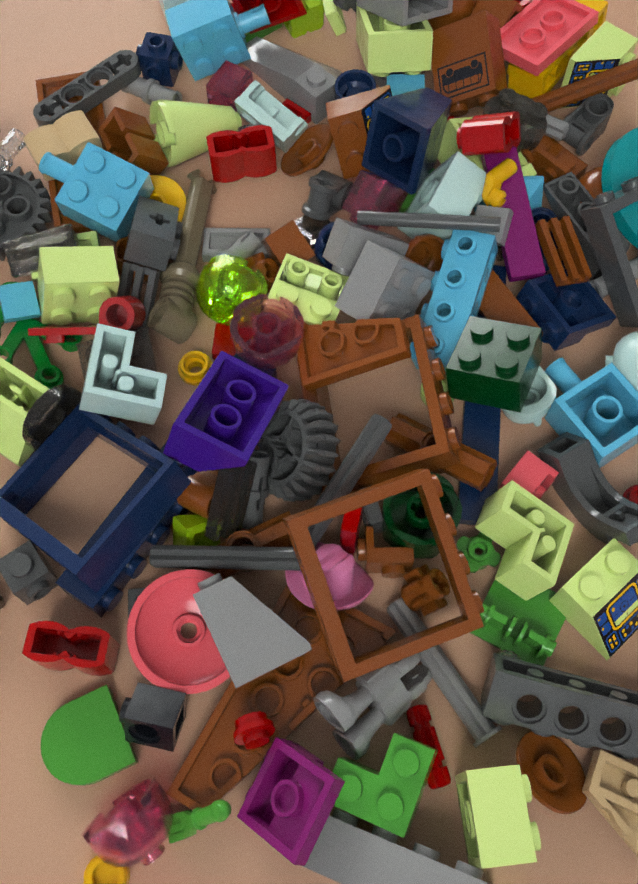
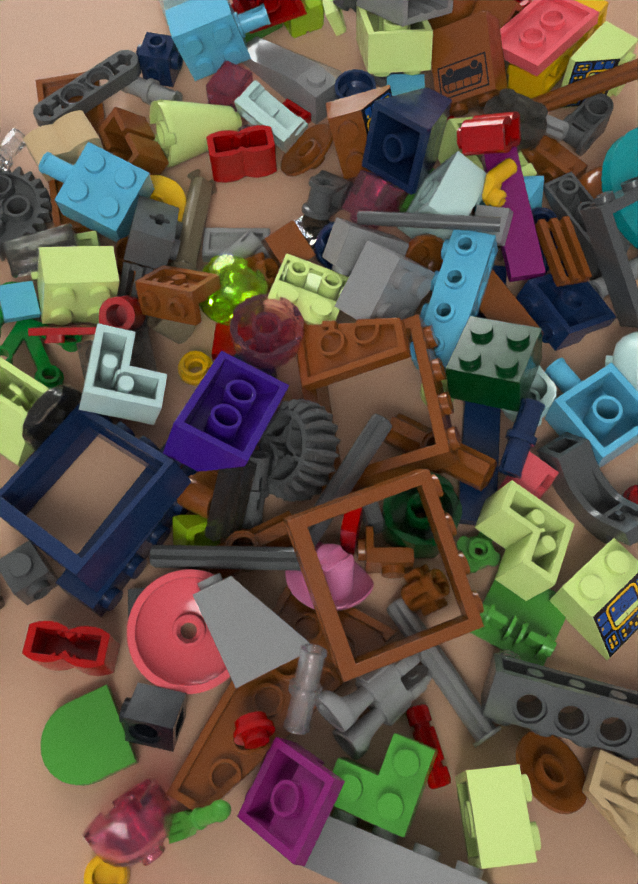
(175, 293): none -> dark orange bracket
(305, 689): none -> clear pin
(521, 438): none -> dark blue pin

